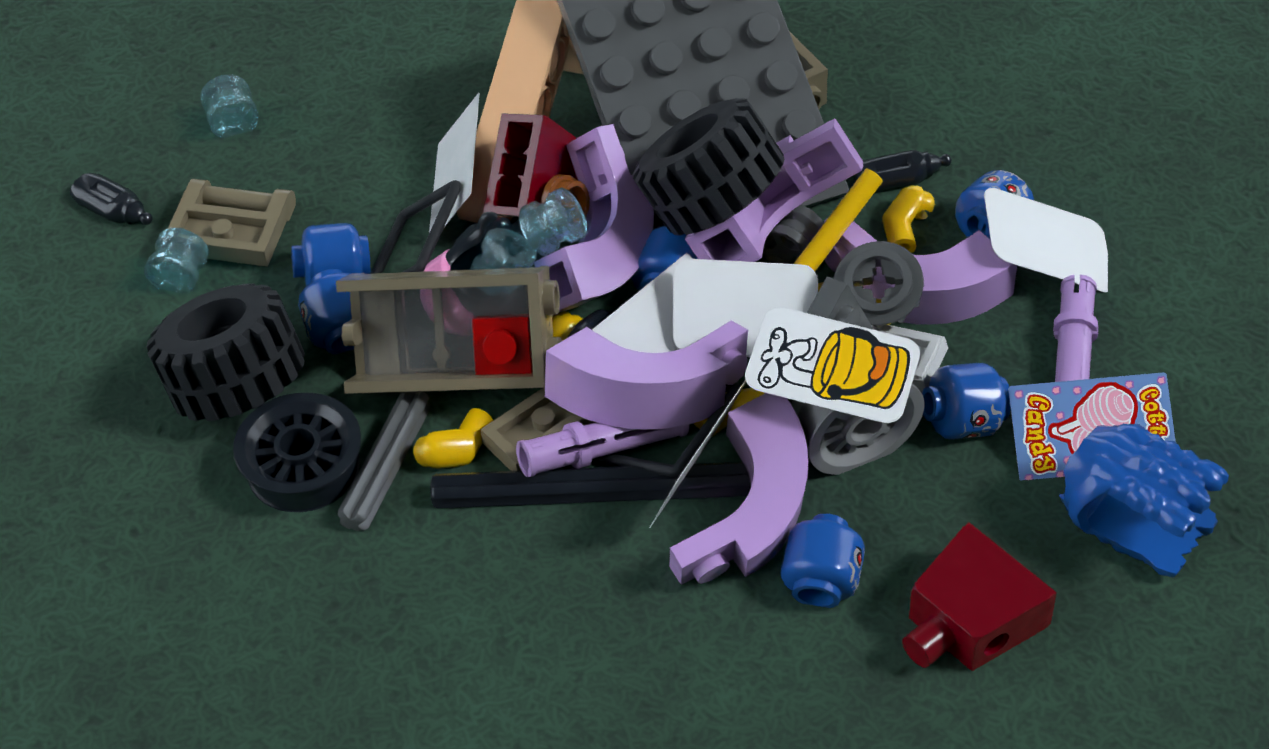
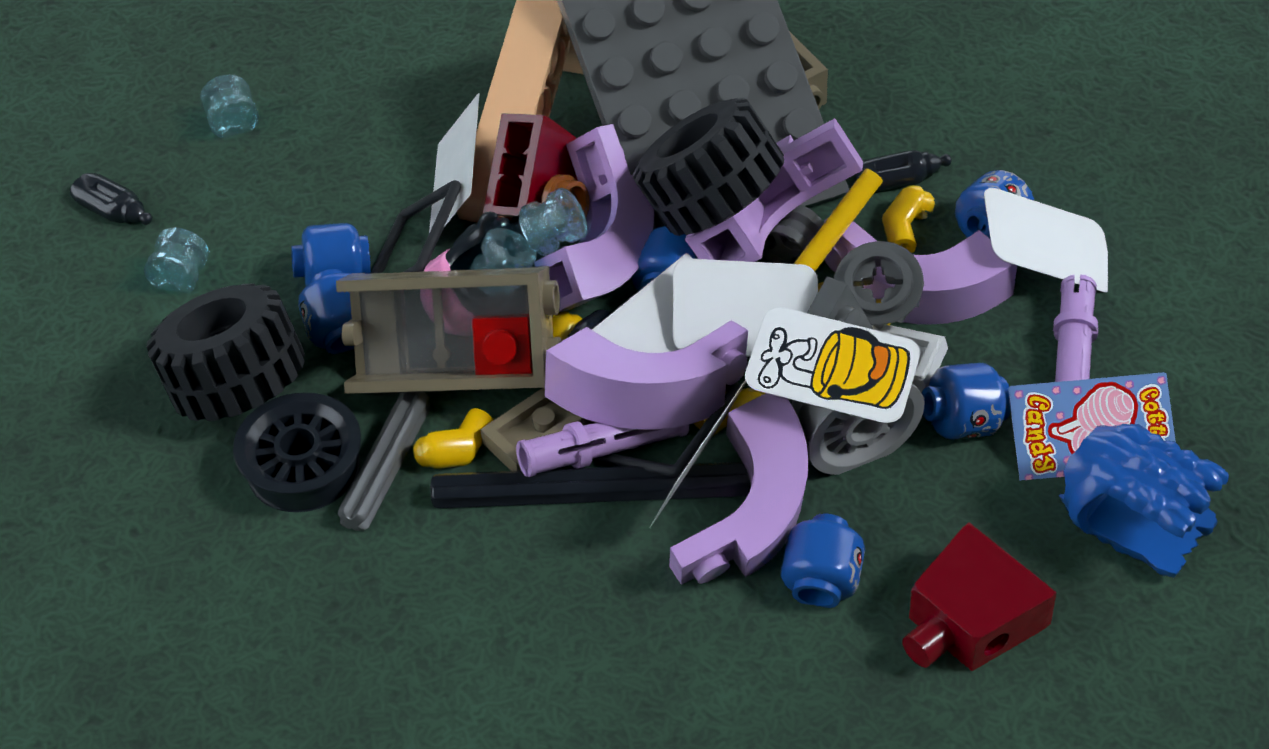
(235, 222): dark tan plate -> none

